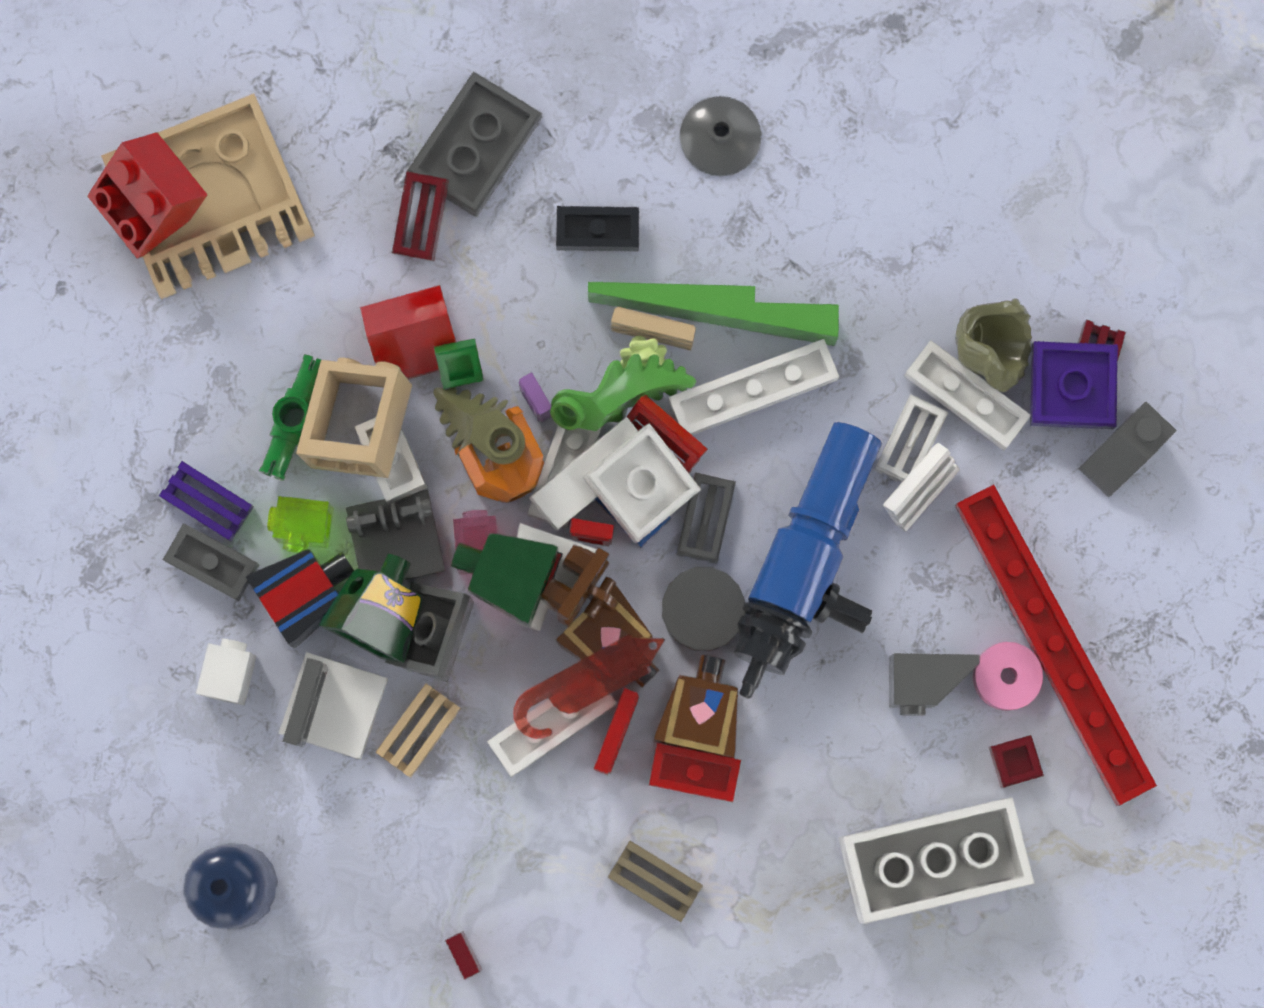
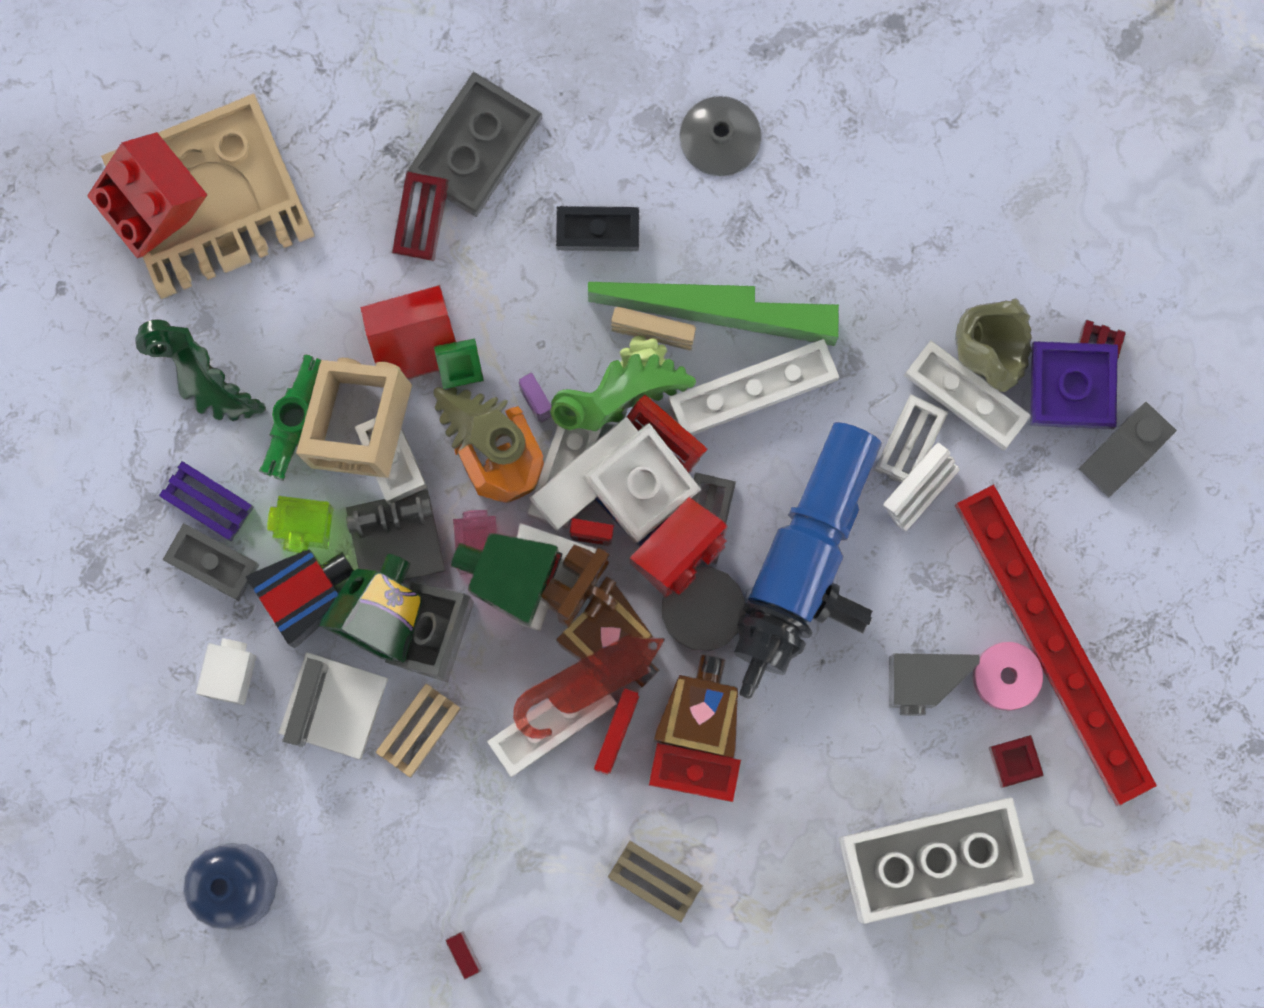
(194, 372): none -> dark green plant
(679, 547): none -> red slope

